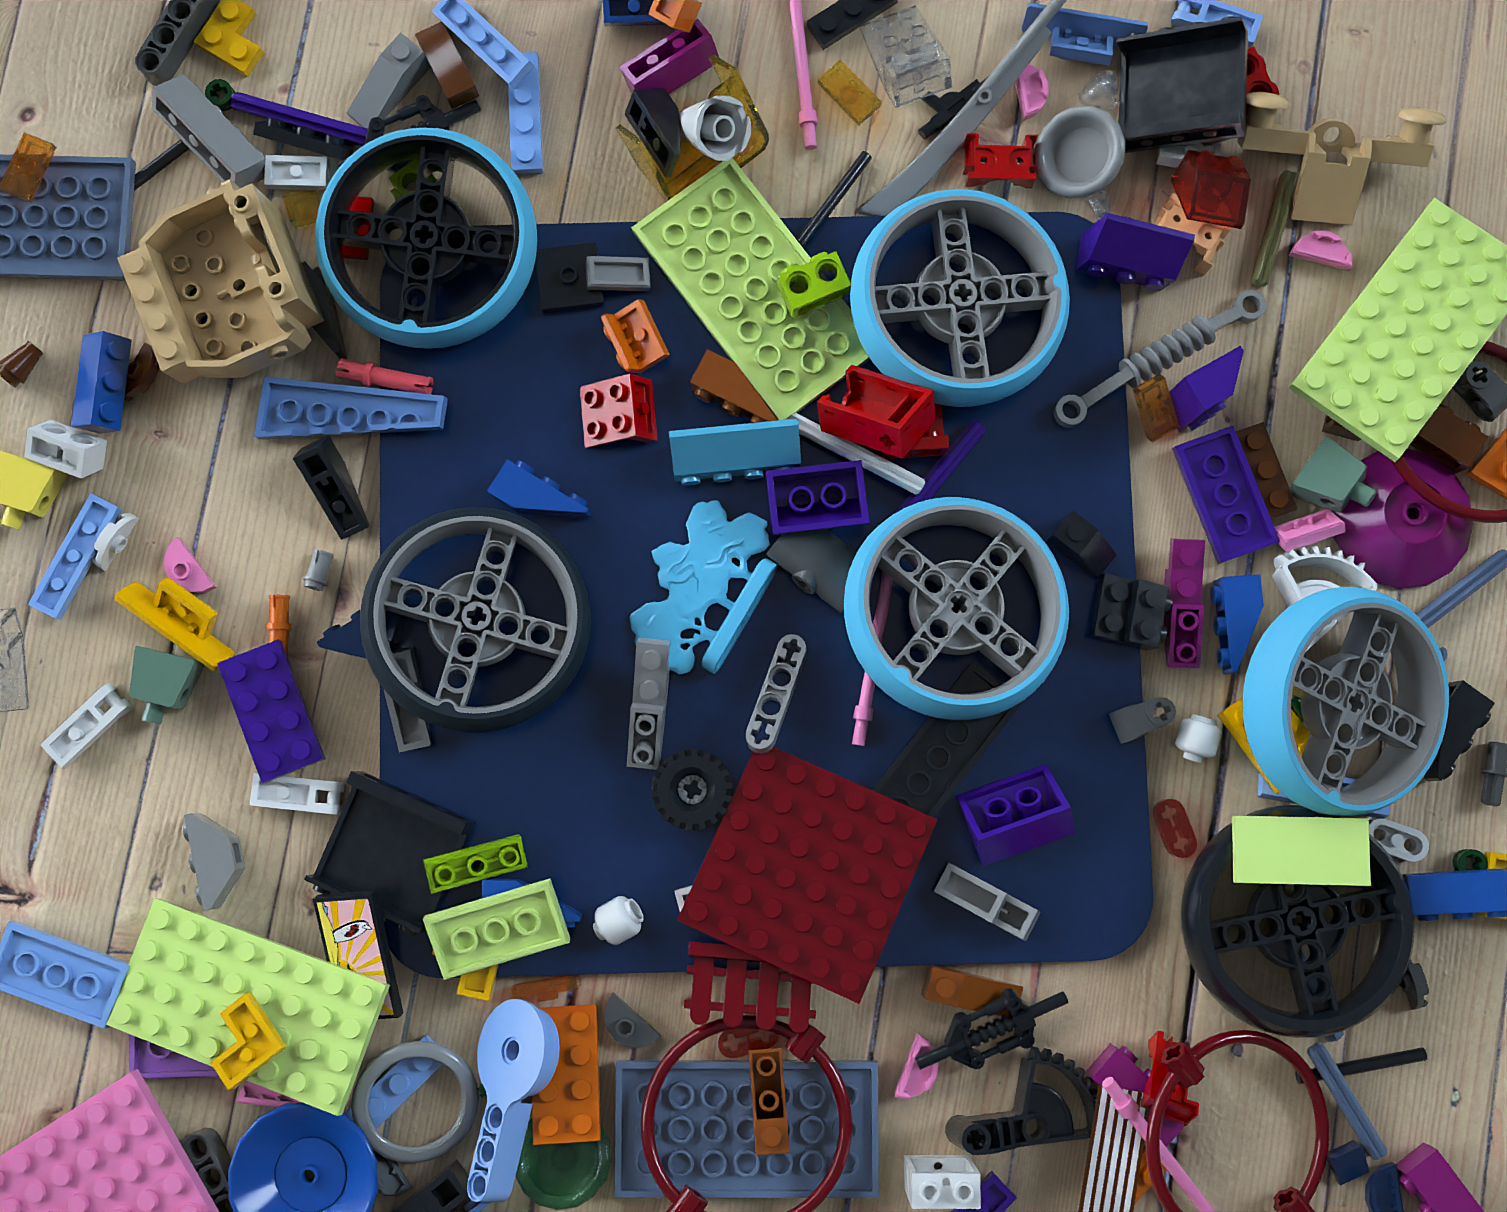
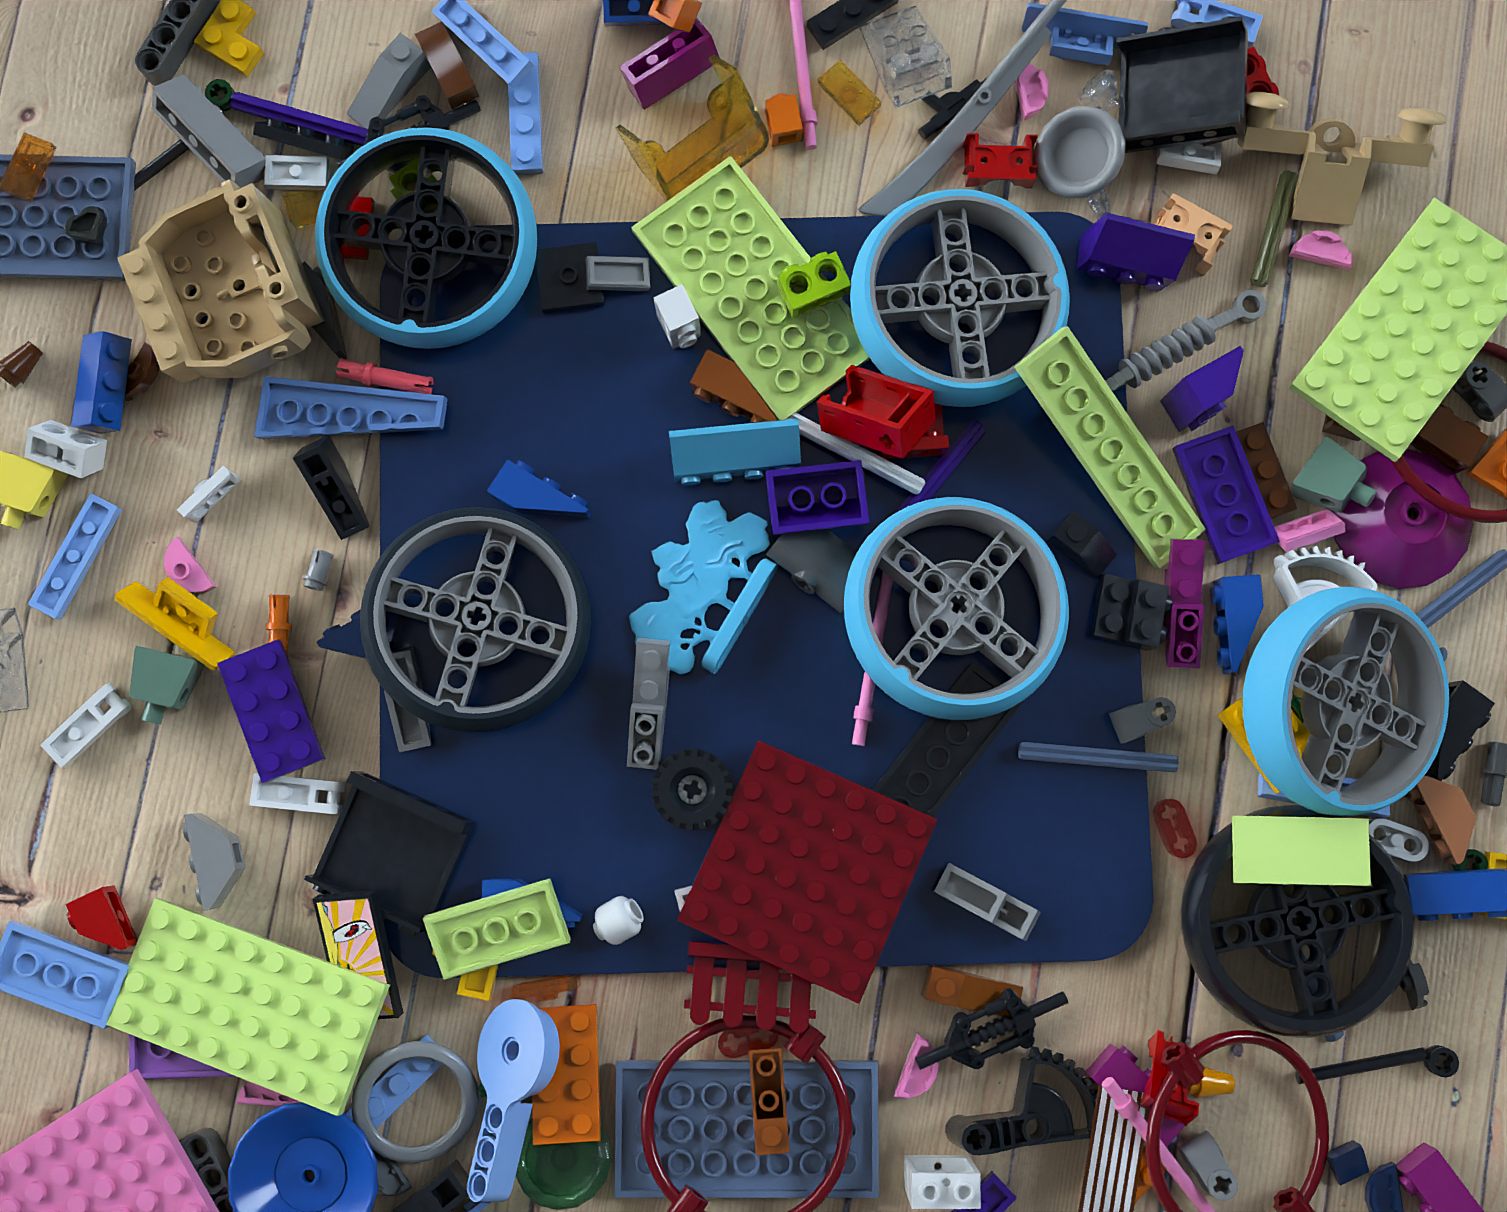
(88, 226): none -> pearl dark grey tile
(102, 918): none -> red slope
(113, 540): white plate -> none
(208, 494): none -> white plate
(255, 1044): yellow plate -> none
(455, 867): lime tile -> none
(618, 411): red bracket -> none
(627, 1025): dark grey plate -> none
(635, 337): orange bracket -> none
(657, 125): black slope -> none
(677, 317): none -> white brick
(716, 127): white cone -> none
(777, 693): light grey beam -> none
(783, 119): none -> orange brick
(834, 198): black bar -> none
(1016, 814): dark purple slope -> none
(1098, 757): none -> sand blue axle
(1109, 445): none -> yellowish green plate
(1155, 407): clear orange plate -> none
(1198, 738): white head -> none
(1207, 1163): none -> light grey piece
(1212, 188): clear red slope -> none
(1213, 1084): none -> light orange cone
(1347, 1101): sand blue axle -> none
(1445, 816): none -> nougat slope
(1451, 1063): none -> black bush

